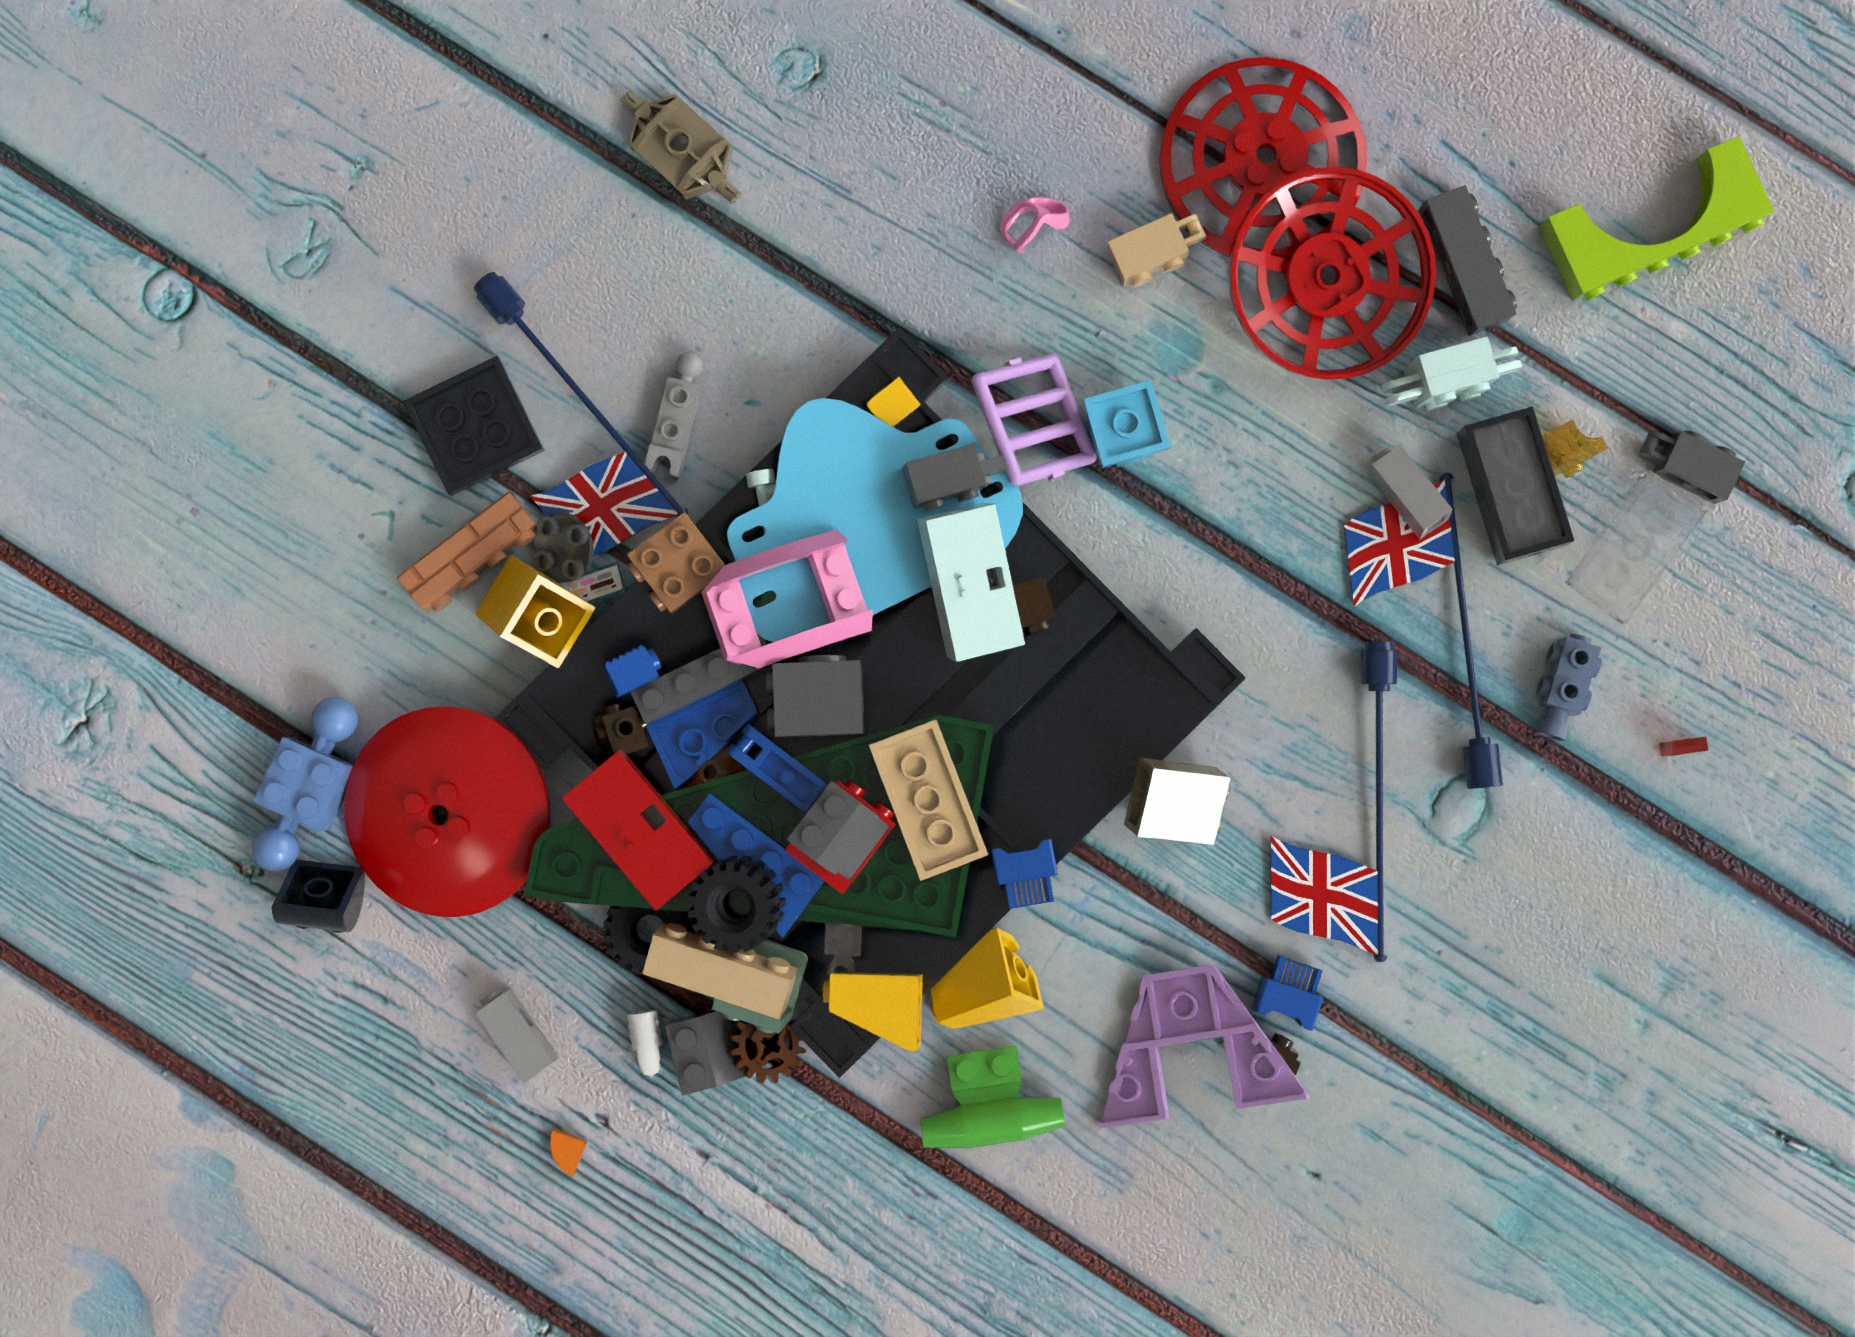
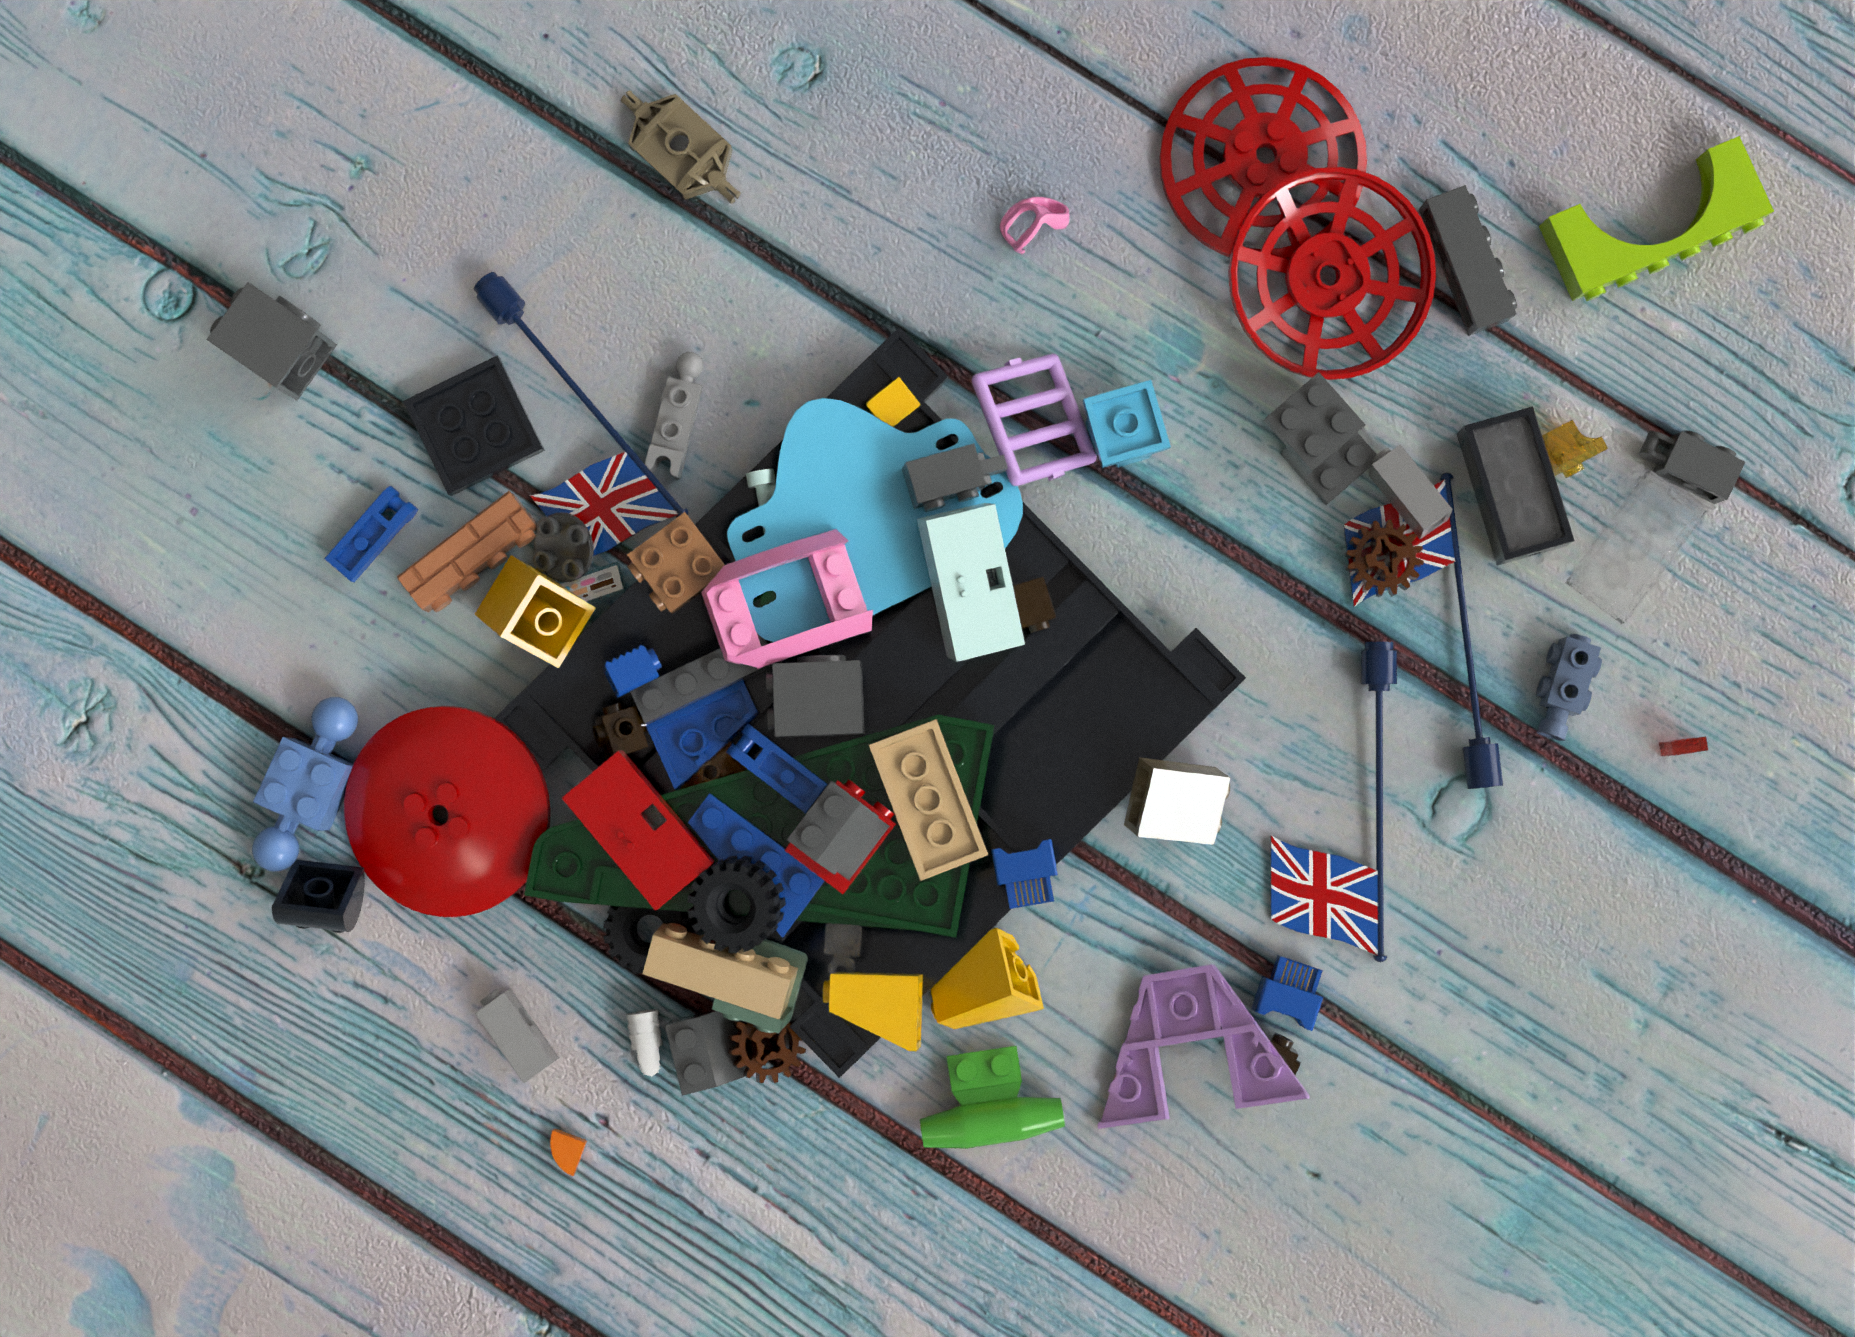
(272, 339): none -> dark grey brick
(370, 534): none -> blue plate
(1153, 248): tan brick -> none
(1321, 438): none -> dark grey bracket
(1388, 573): none -> reddish brown gear
(1451, 373): light aqua brick -> none

